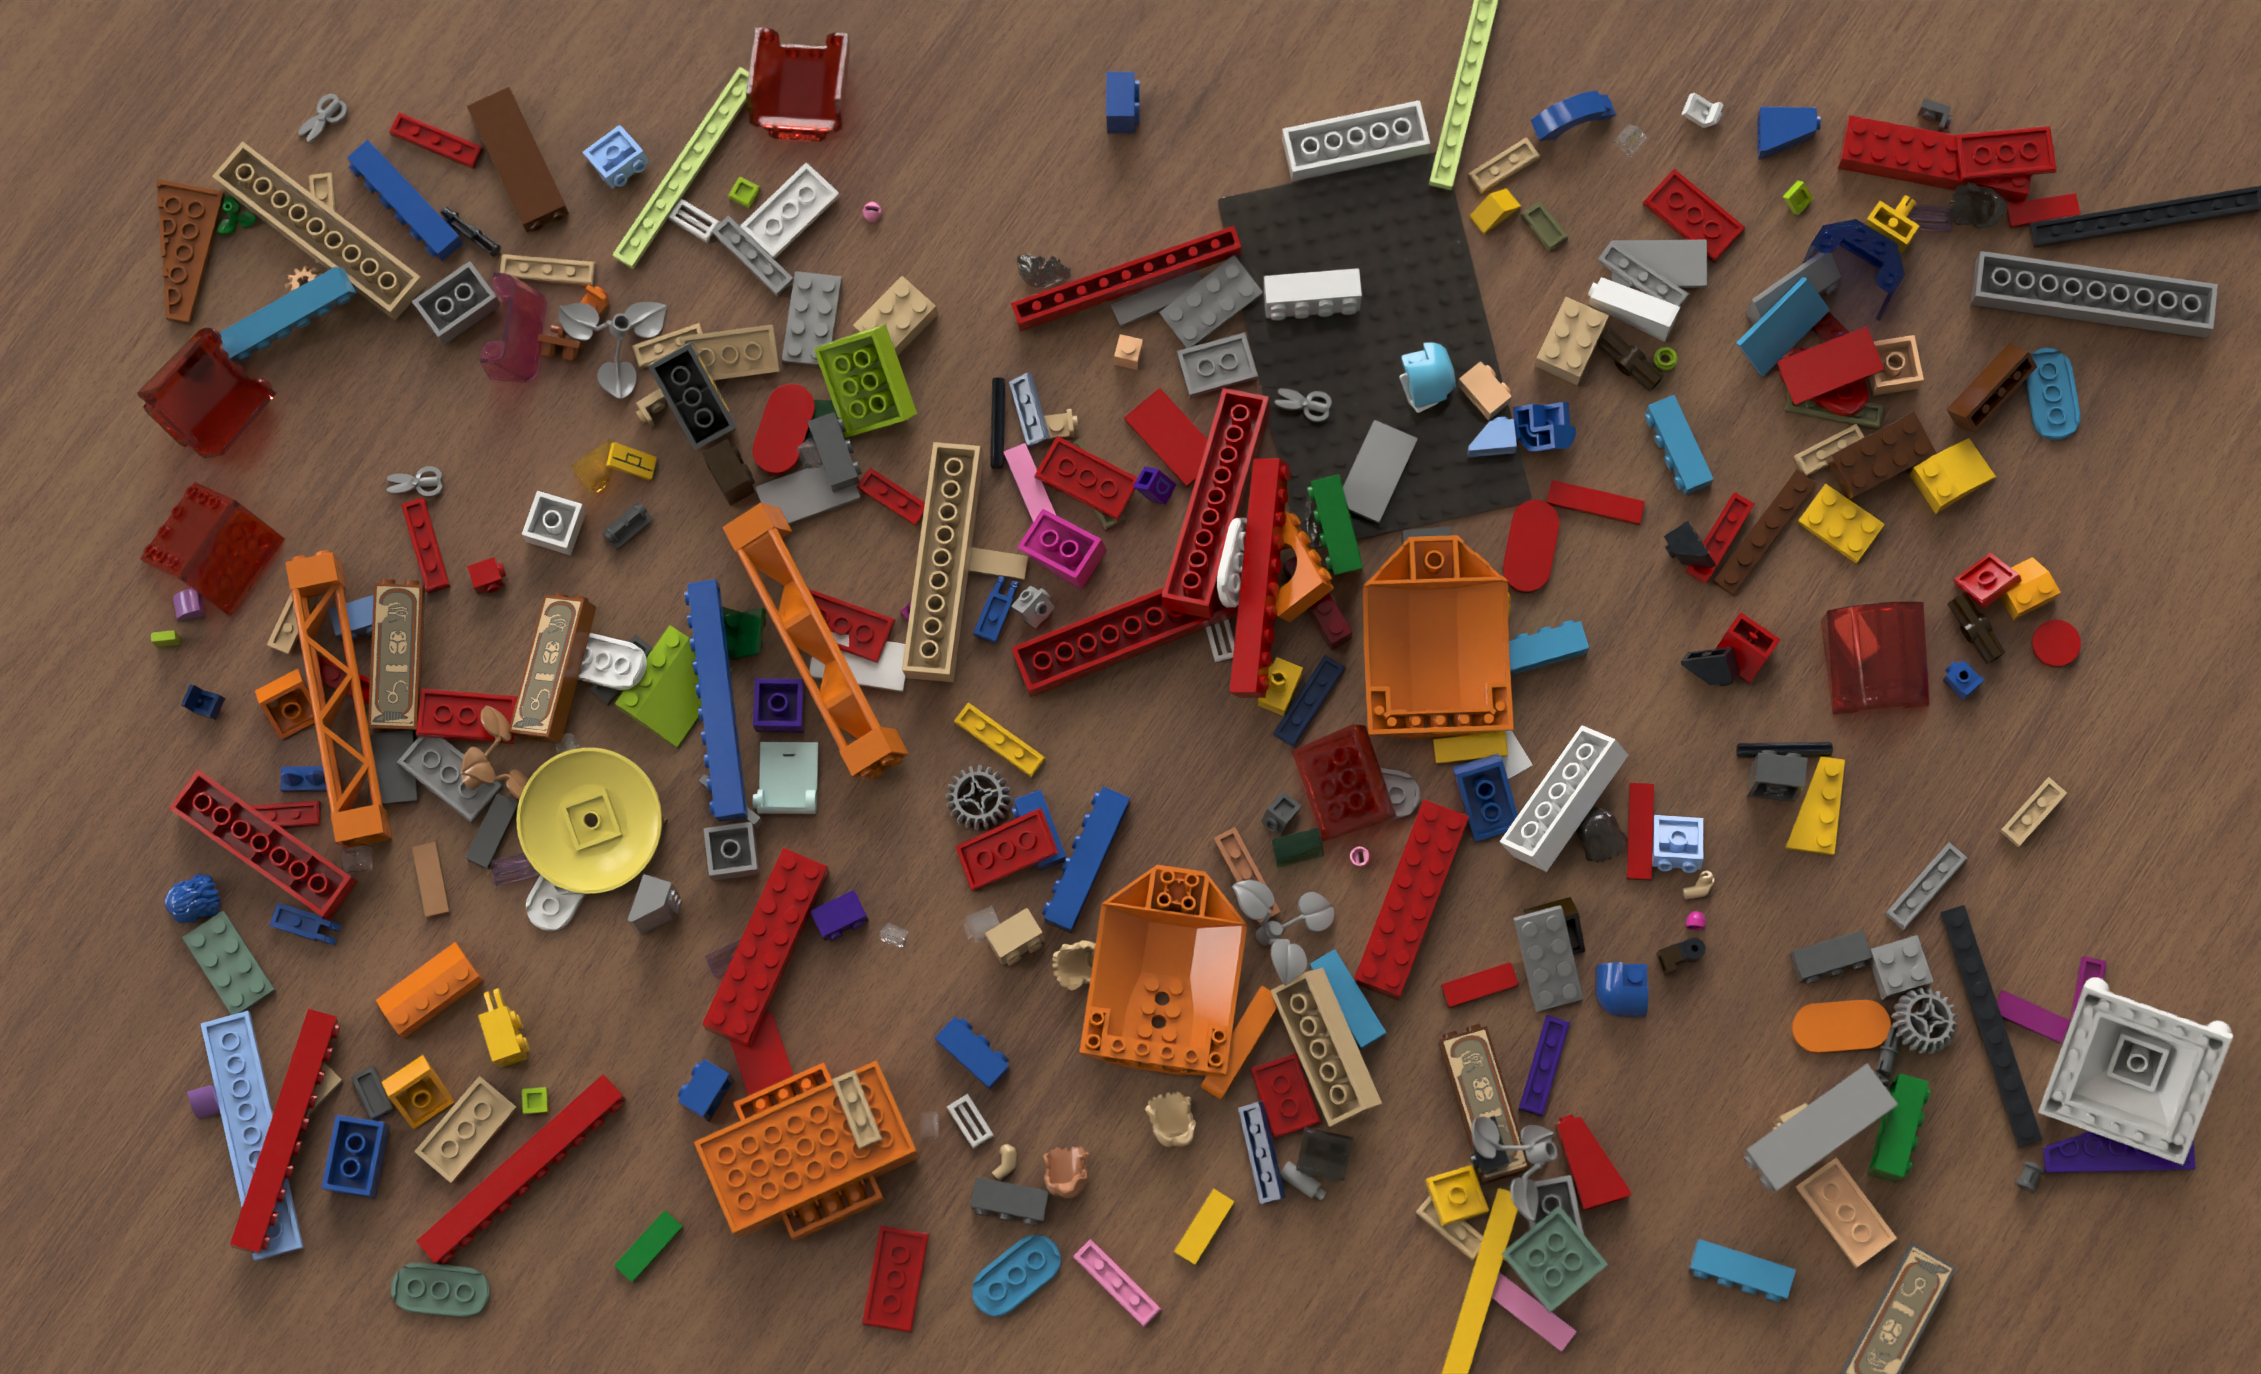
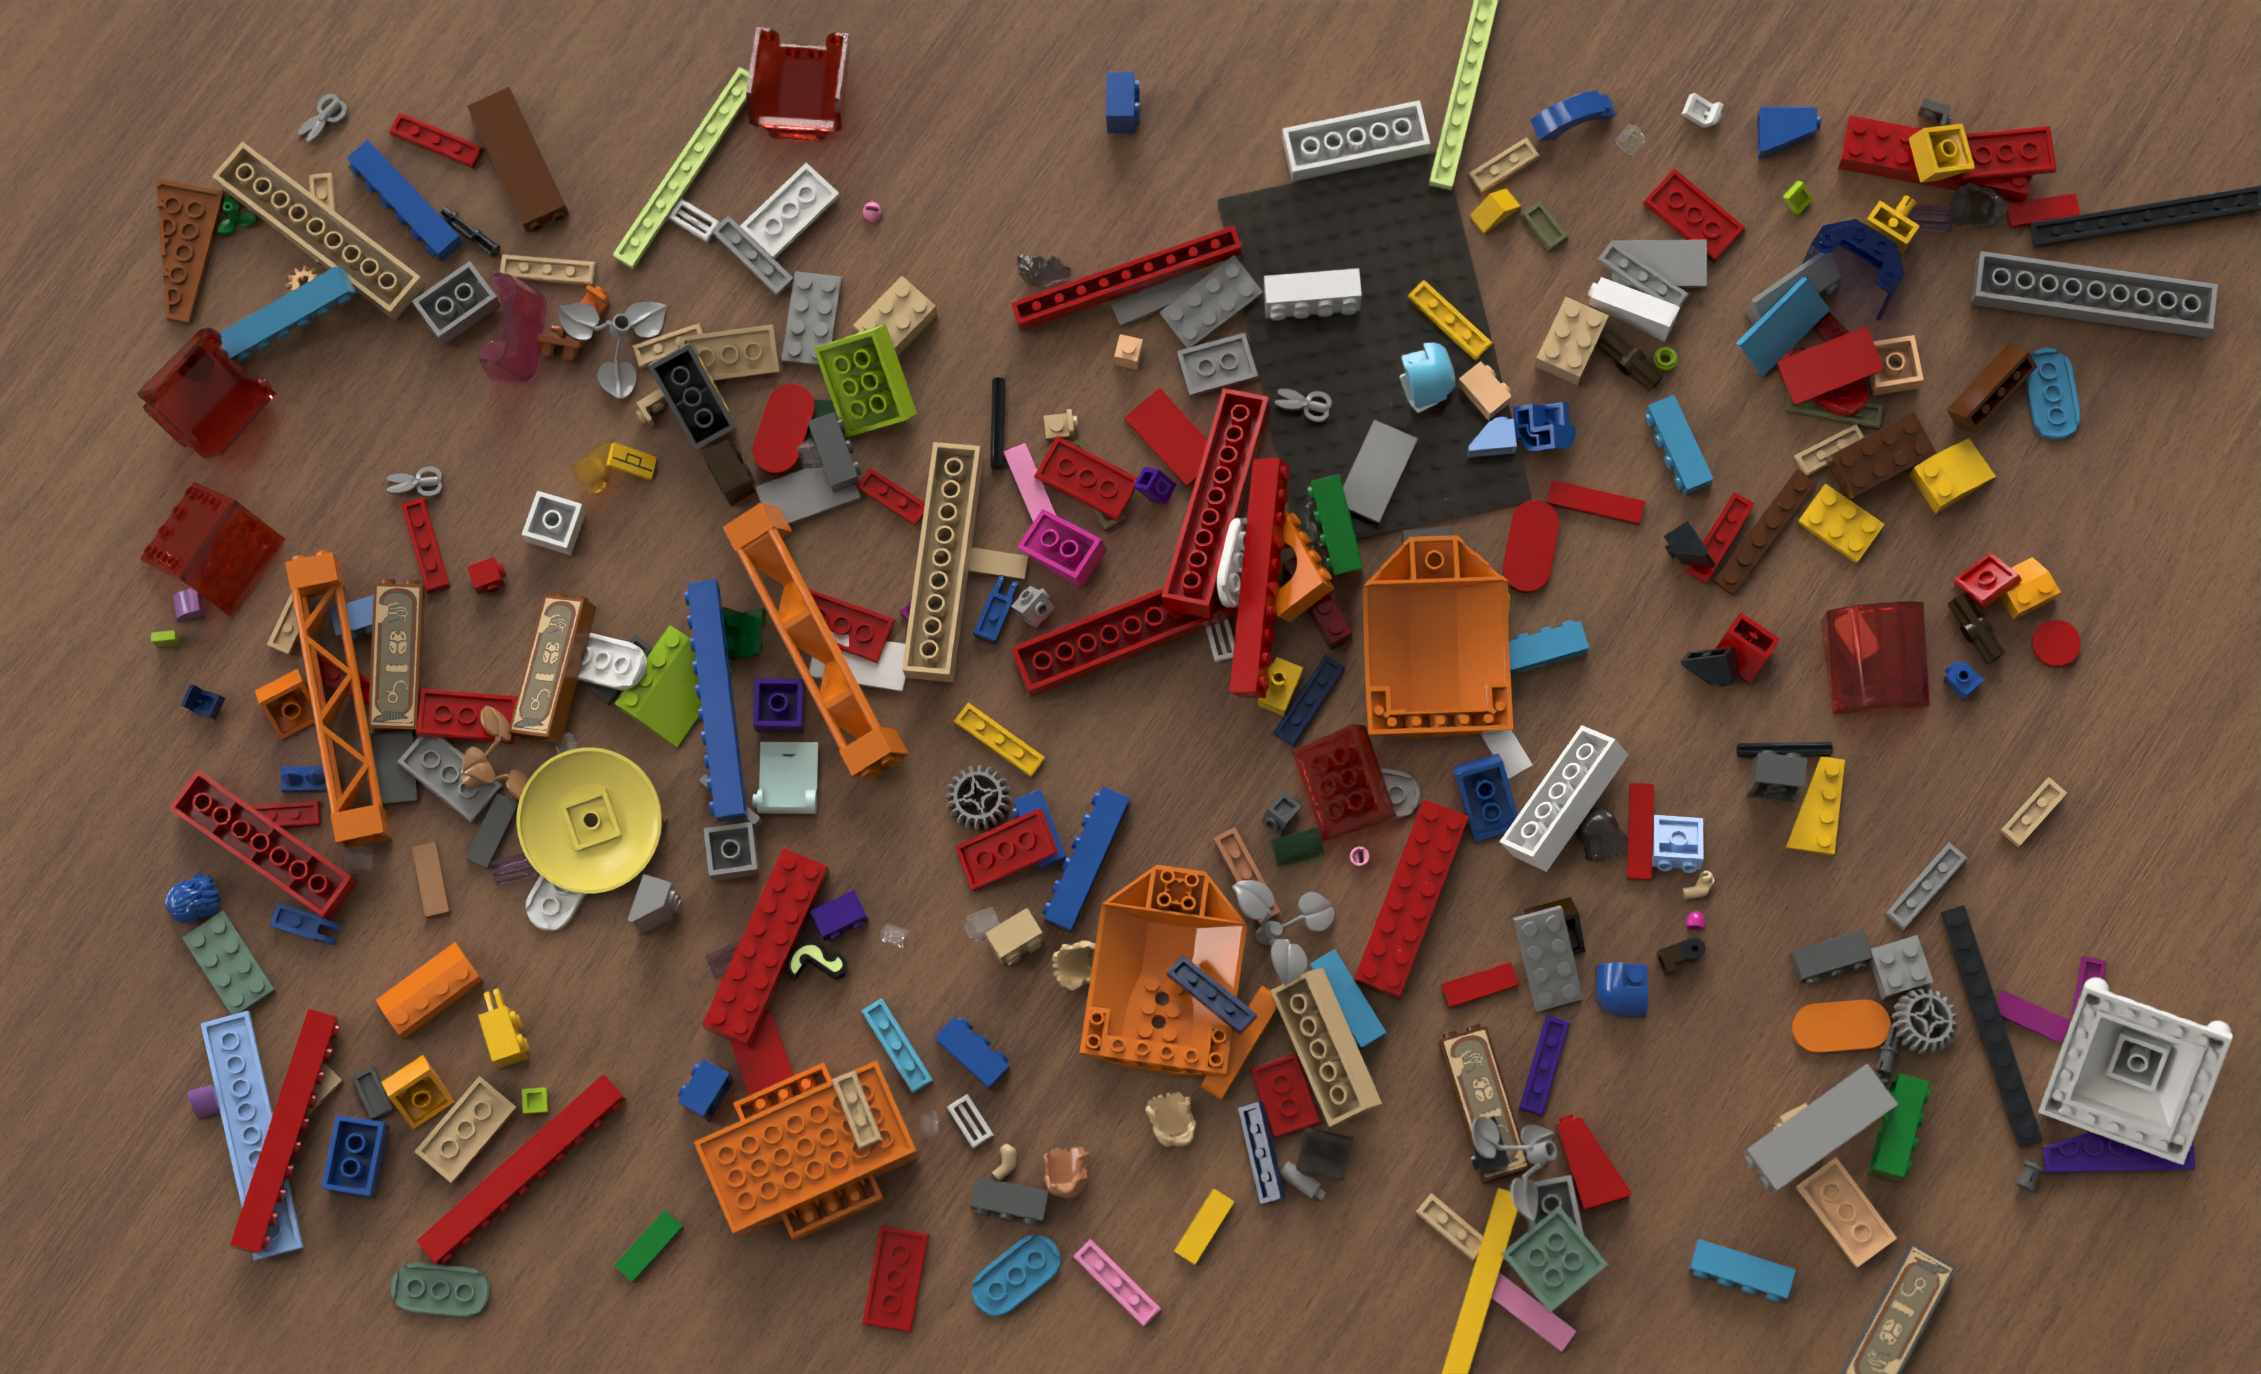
(616, 157): light blue plate -> none
(627, 525): dark grey hinge -> none
(744, 192): lime tile -> none
(816, 955): none -> black animal
(897, 1046): none -> medium azure tile
(1029, 410): sand blue tile -> none
(1211, 995): none -> dark blue plate
(1449, 320): none -> yellow tile
(1457, 1195): yellow tile -> none
(1469, 747): yellow tile -> none
(1941, 152): none -> yellow slope

